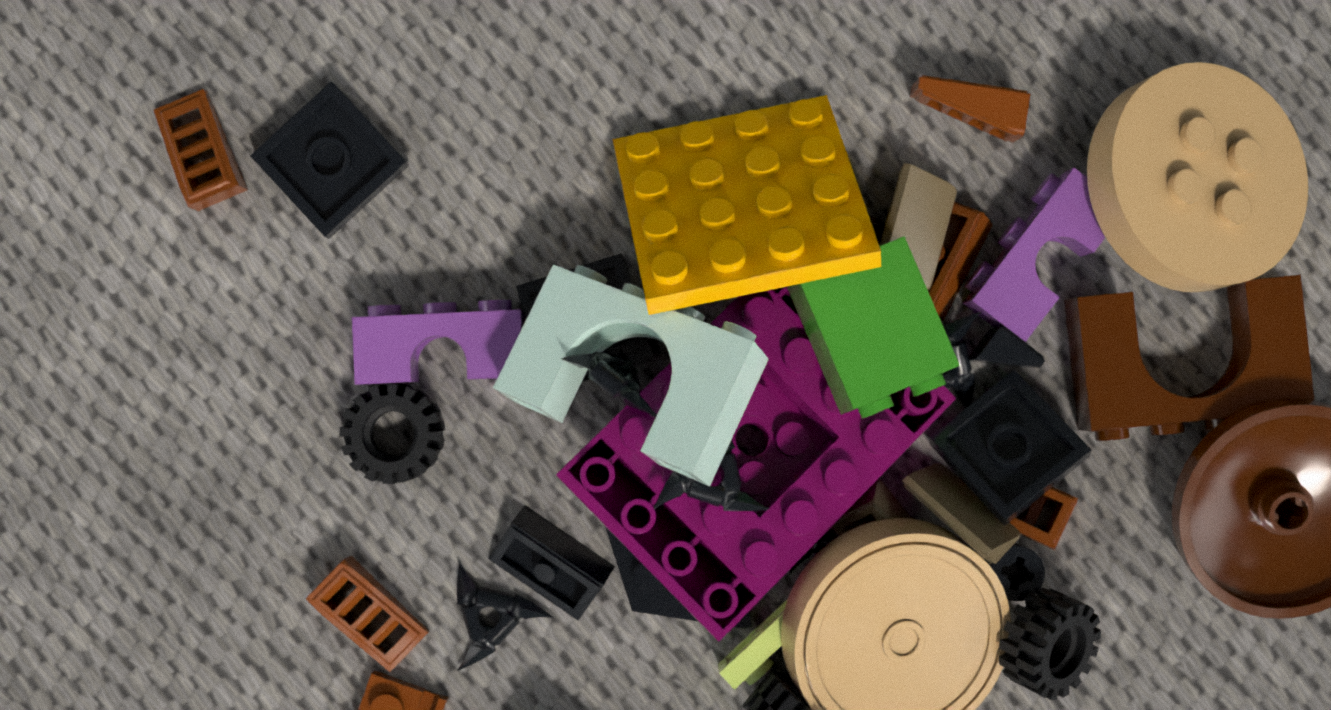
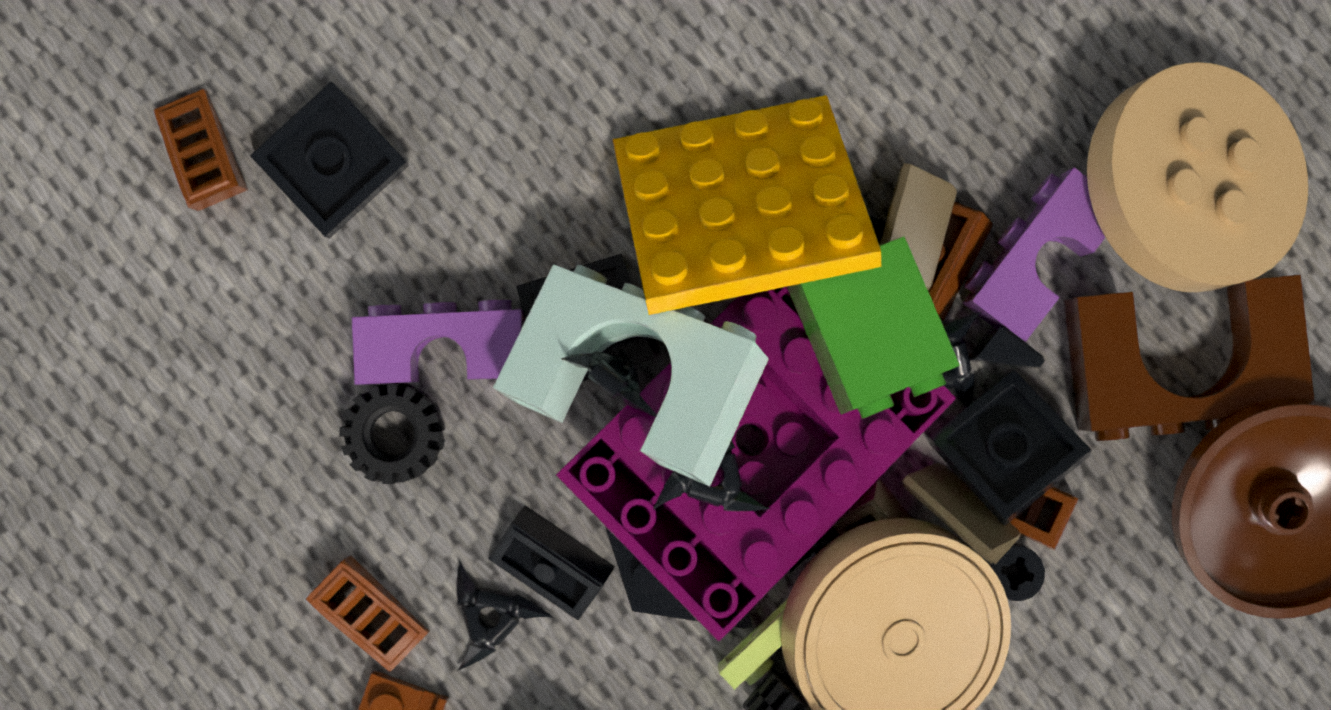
(986, 107): dark orange slope -> none
(1049, 643): black tyre -> none

